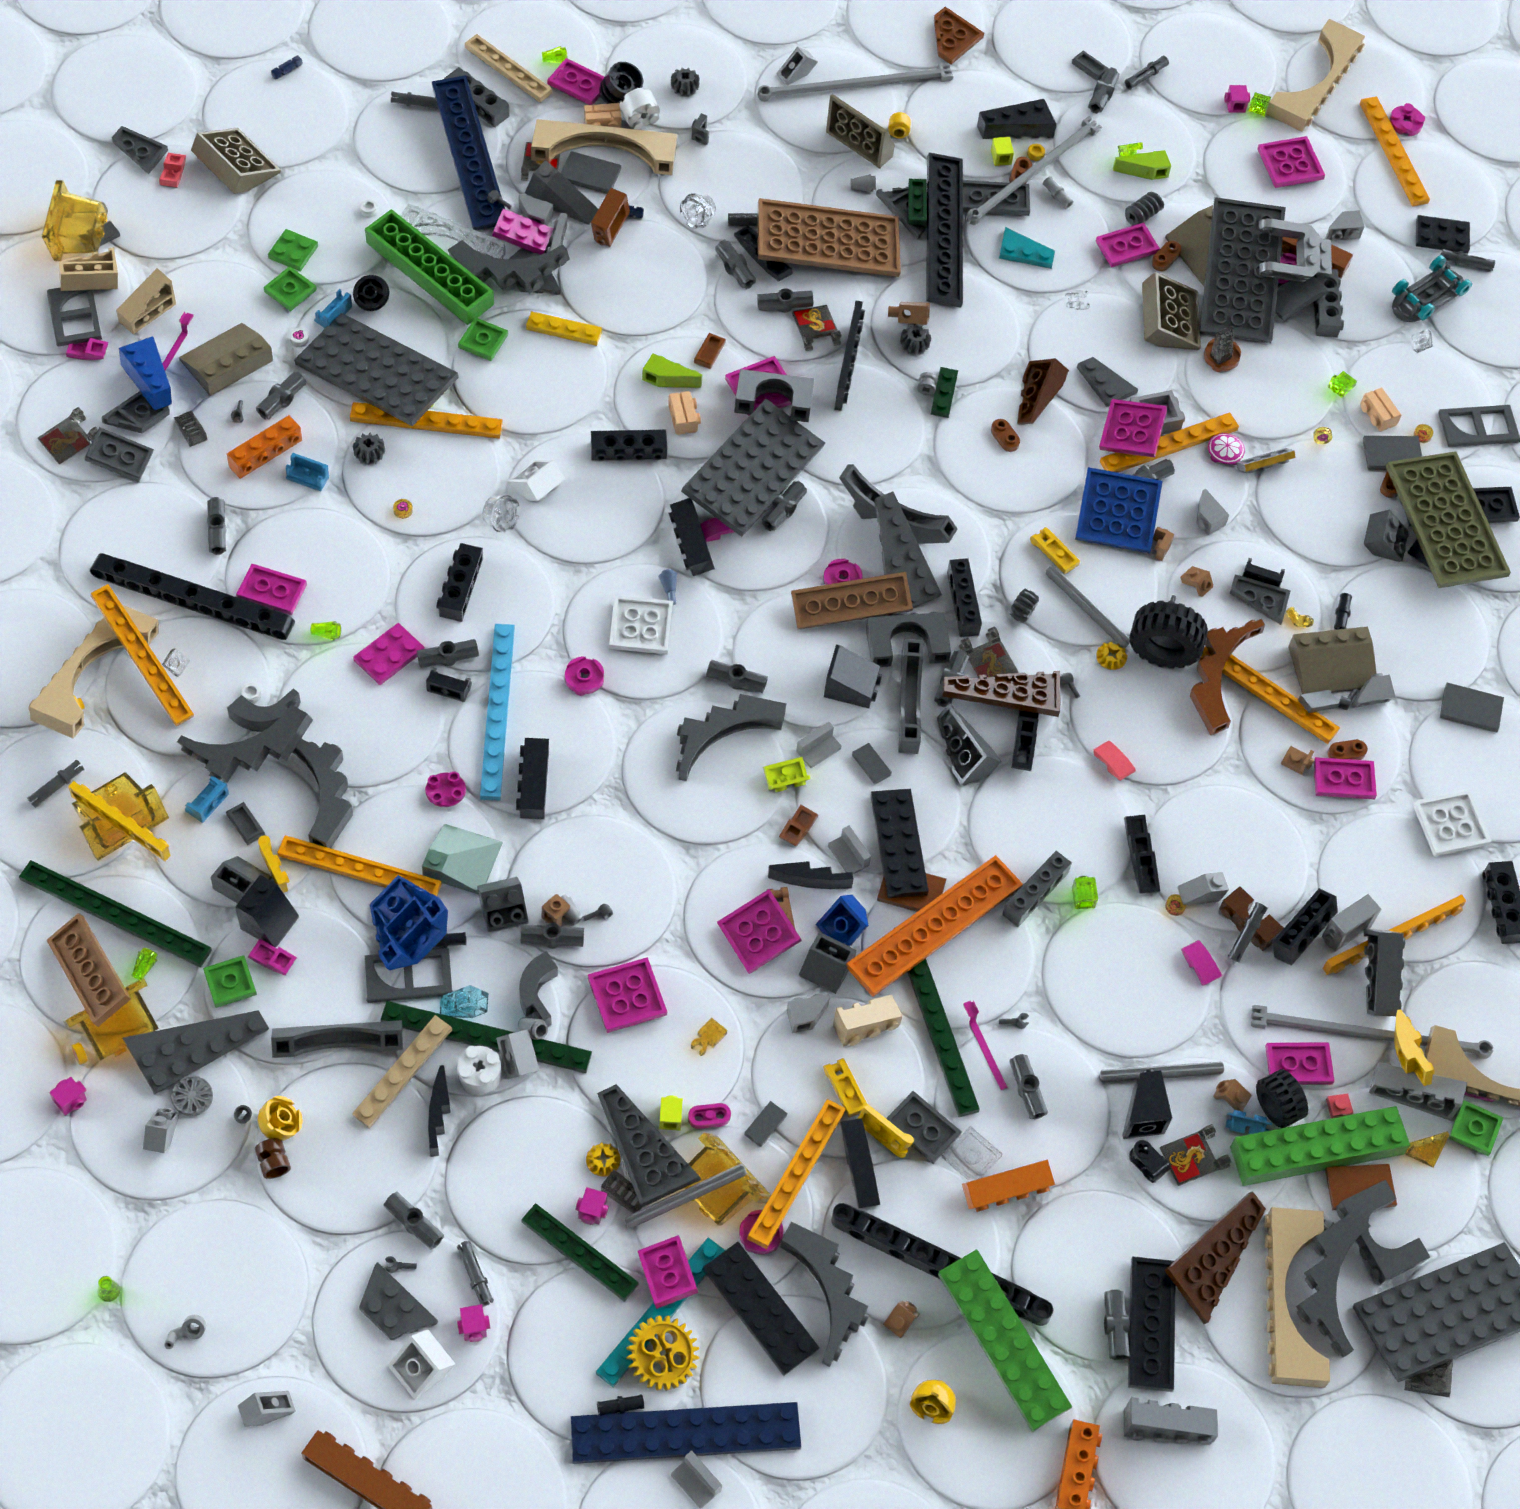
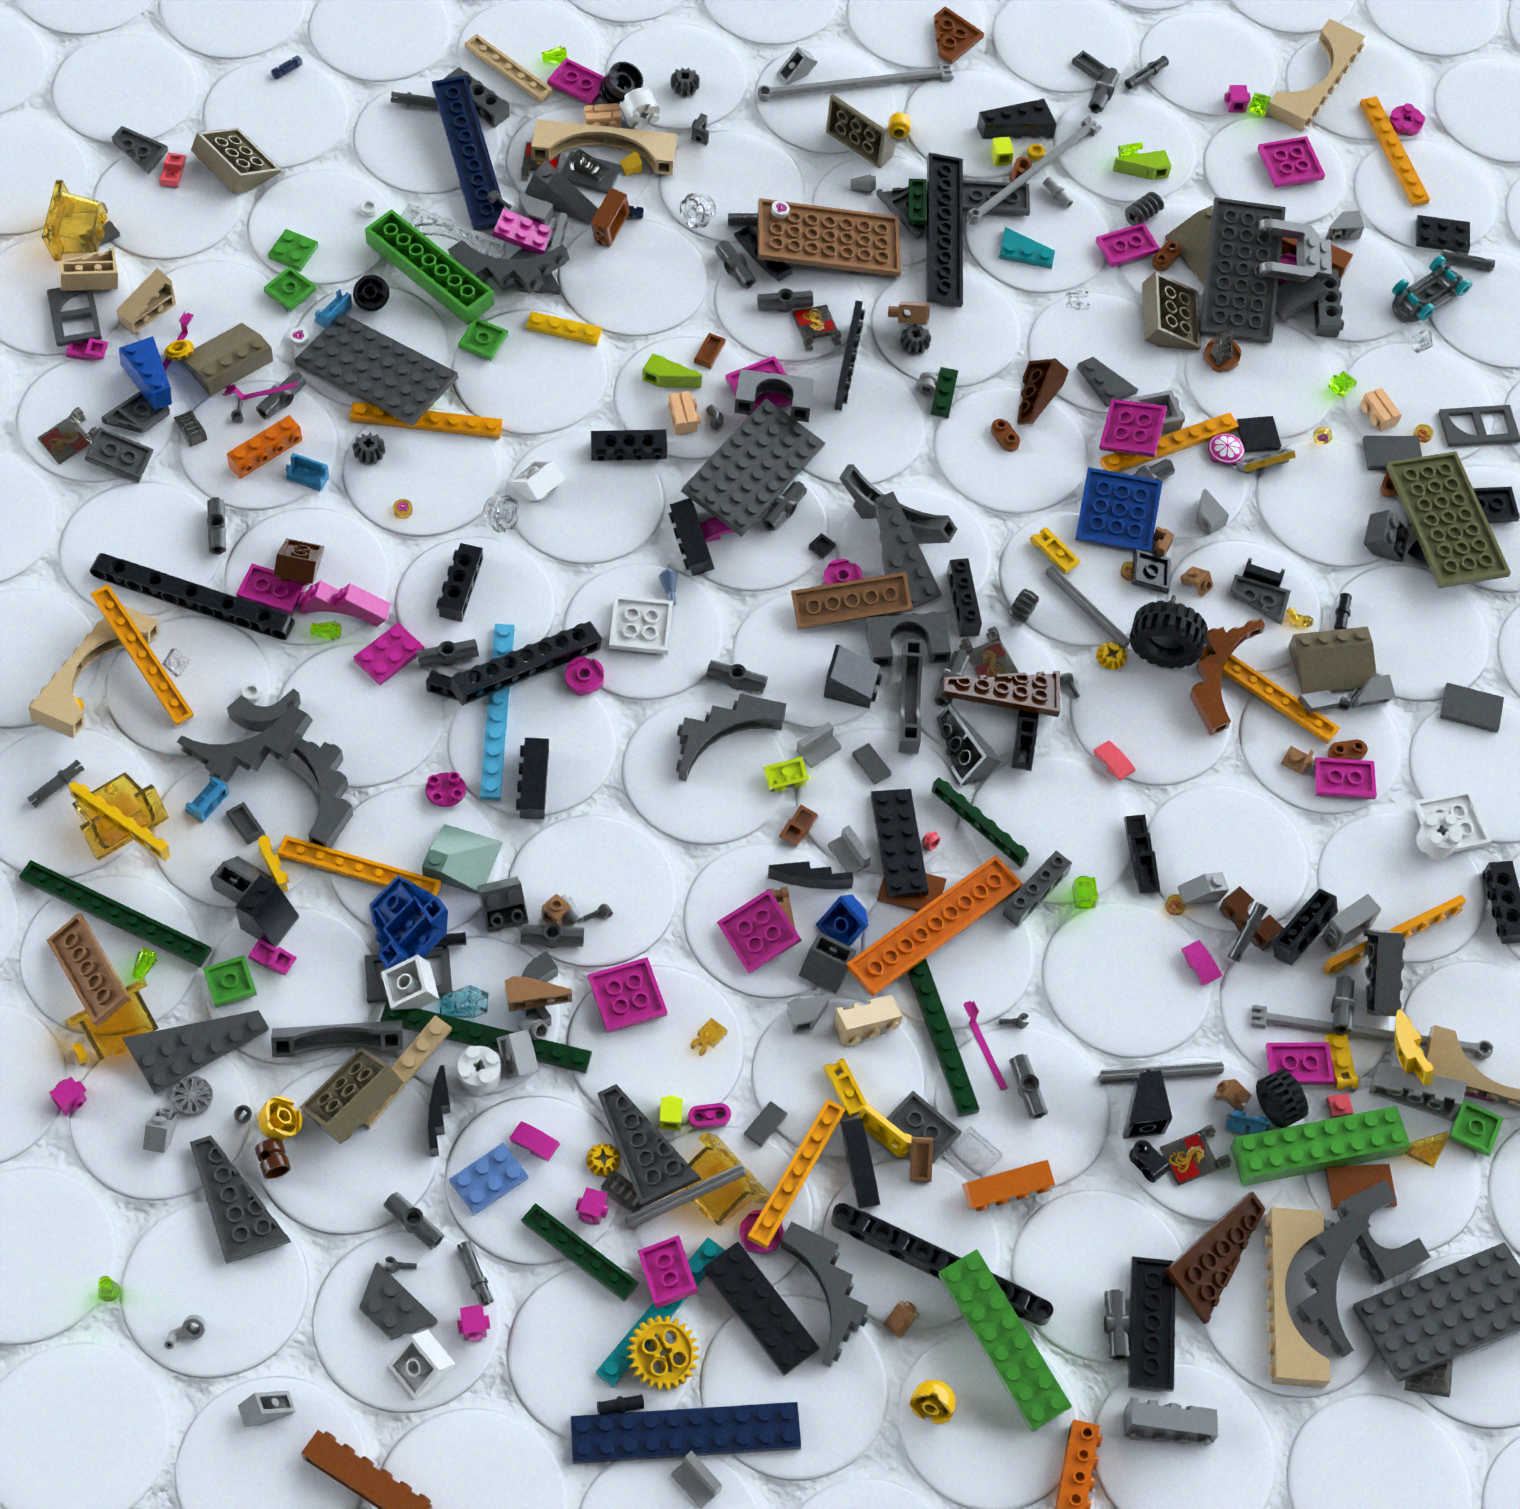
(179, 350): none -> yellow gear
(231, 389): none -> dark pink piece
(237, 1212): none -> dark grey wing
(298, 561): none -> reddish brown slope
(348, 601): none -> dark pink arch
(352, 1095): none -> dark tan slope
(410, 984): none -> white slope
(488, 1178): none -> medium blue plate
(533, 993): none -> medium nougat slope
(534, 1140): none -> dark pink slope
(573, 643): none -> black brick
(580, 158): none -> clear smoke slope
(631, 164): none -> yellow slope
(716, 415): none -> dark grey arm
(780, 209): none -> white tile
(822, 546): none -> black tile
(921, 1159): none -> medium nougat tile
(930, 840): none -> coral plate
(981, 823): none -> dark green plate
(1126, 570): none -> clear yellow tile
(1151, 571): none -> black tile
(1259, 434): none -> black tile
(1342, 1062): none -> yellow plate
(1343, 1005): none -> dark grey piece
(1439, 835): none -> white brick

